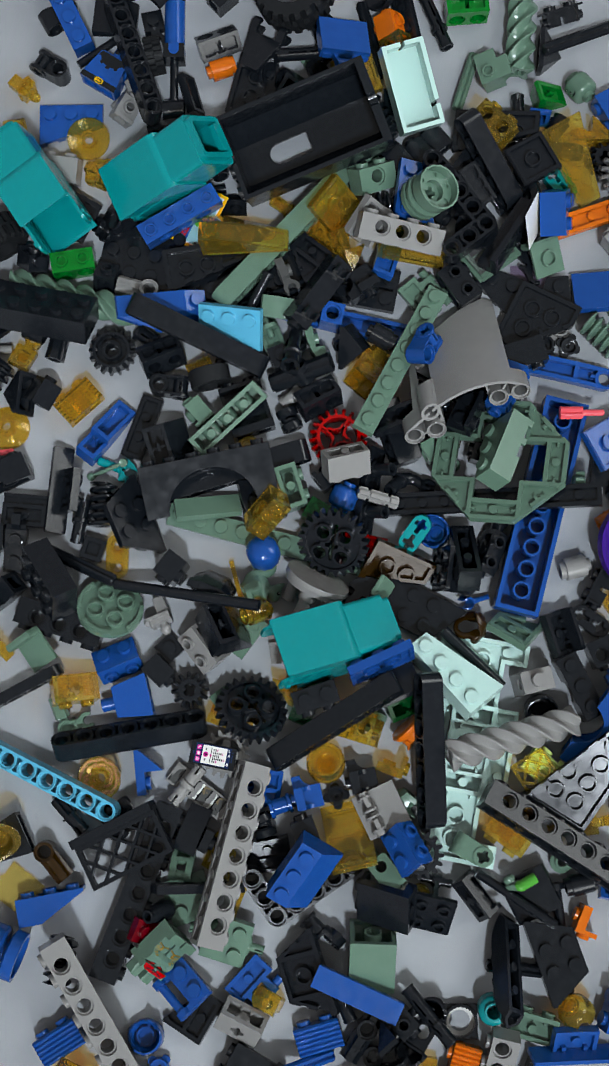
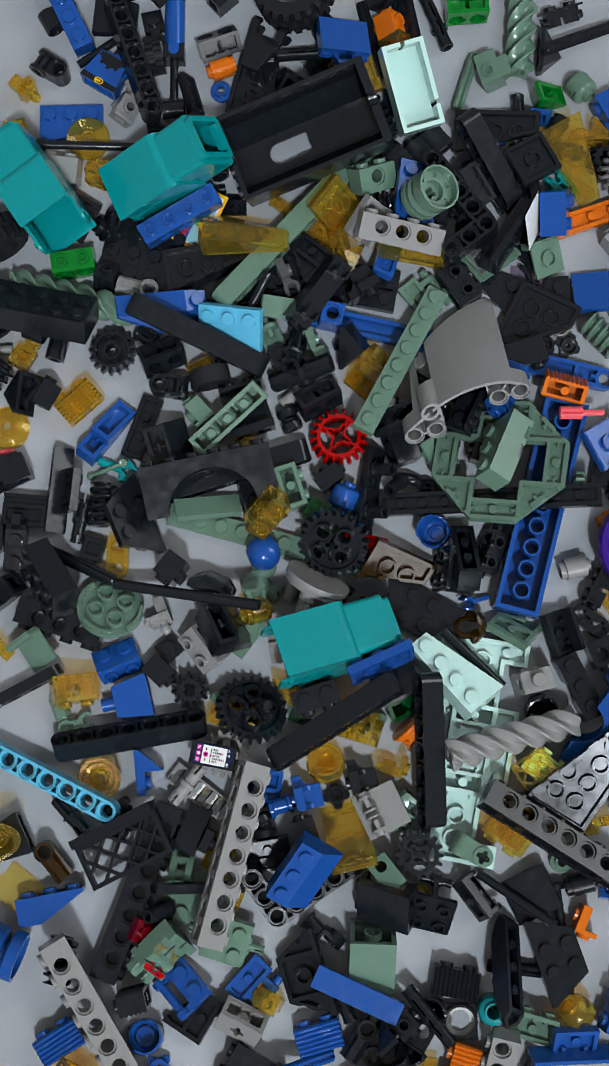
(32, 259): black brick -> none
(82, 145): none -> black bar
(132, 1000): none -> black brick
(223, 97): none -> blue plate
(232, 566): clear yellow hinge -> none
(345, 462): light grey brick -> none
(377, 497): light grey axle -> none
(381, 336): black brick -> none
(383, 587): sand green slope -> none
(406, 848): blue bracket -> none
(410, 530): teal beam -> none
(423, 345): blue piece -> none
(455, 981): none -> black brick
(498, 120): clear yellow brick -> none
(520, 885): bright green arm -> none
(564, 387): none -> orange brick

